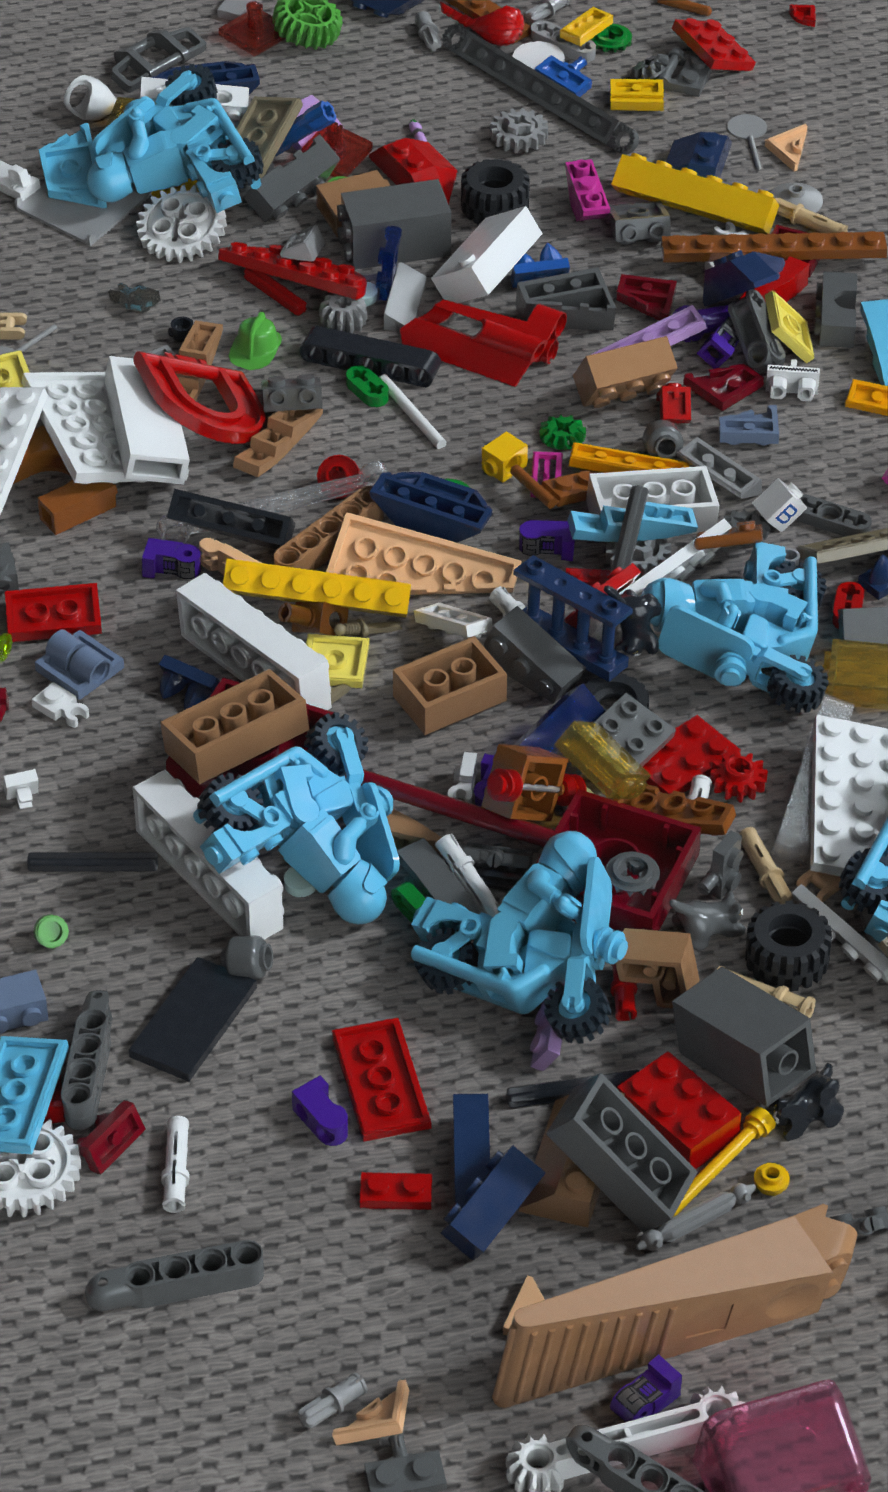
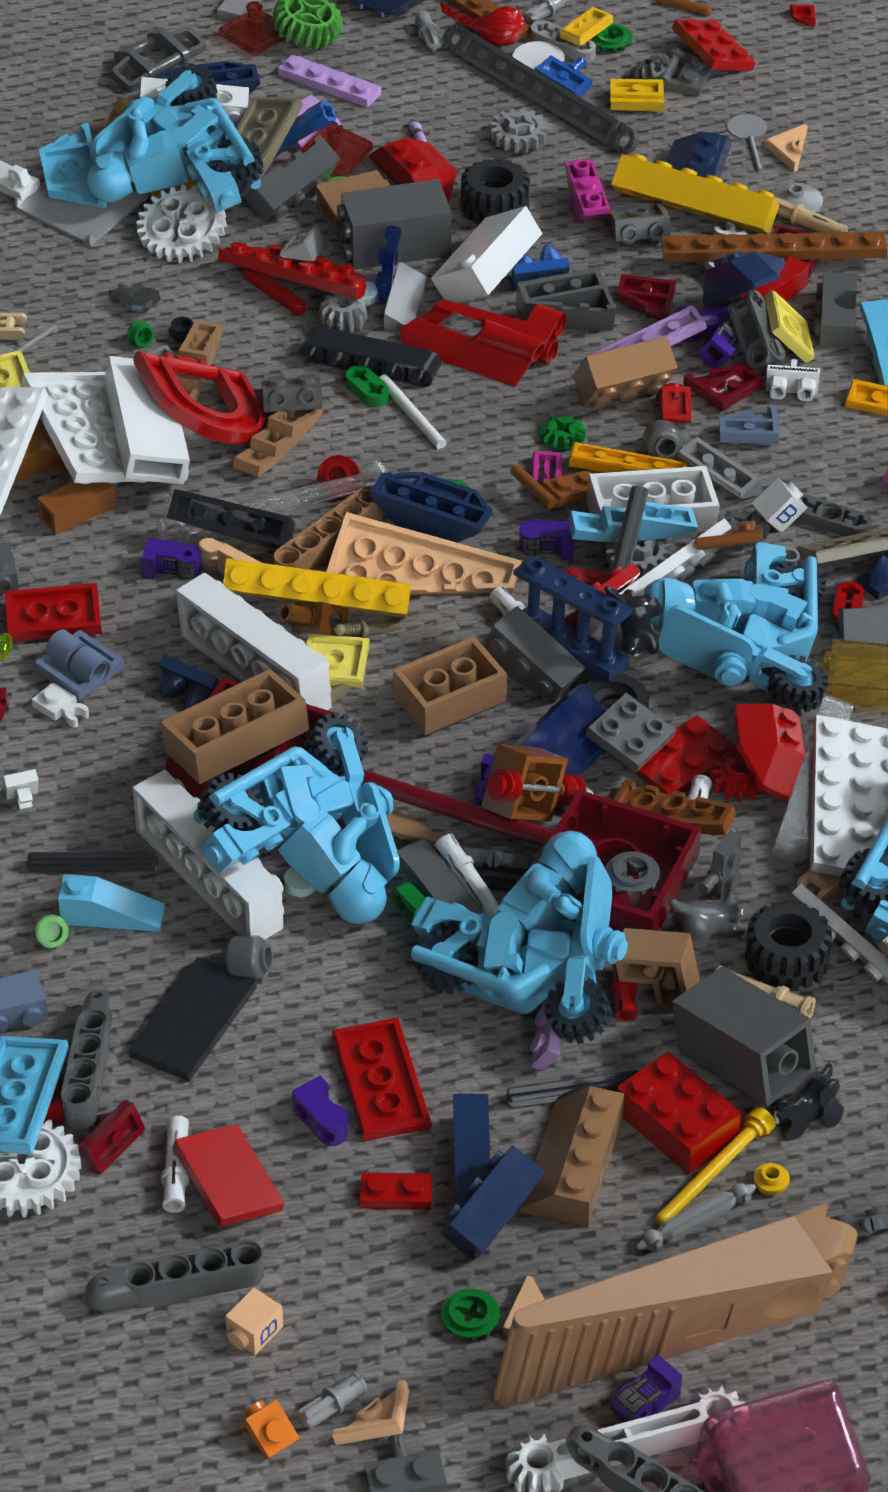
(97, 101): white piece -> none
(103, 904): none -> medium azure slope
(140, 334): none -> green plate
(228, 1175): none -> red tile
(254, 1321): none -> light nougat brick
(255, 343): bright green piece -> none
(268, 1427): none -> orange bracket
(329, 80): none -> lavender plate
(453, 620): white plate -> none
(464, 778): white plate -> none
(464, 1302): none -> green gear
(503, 454): yellow brick -> none
(603, 760): clear yellow brick -> none
(622, 1153): dark grey brick -> none
(770, 745): none -> red wedge
(770, 876): tan axle -> none

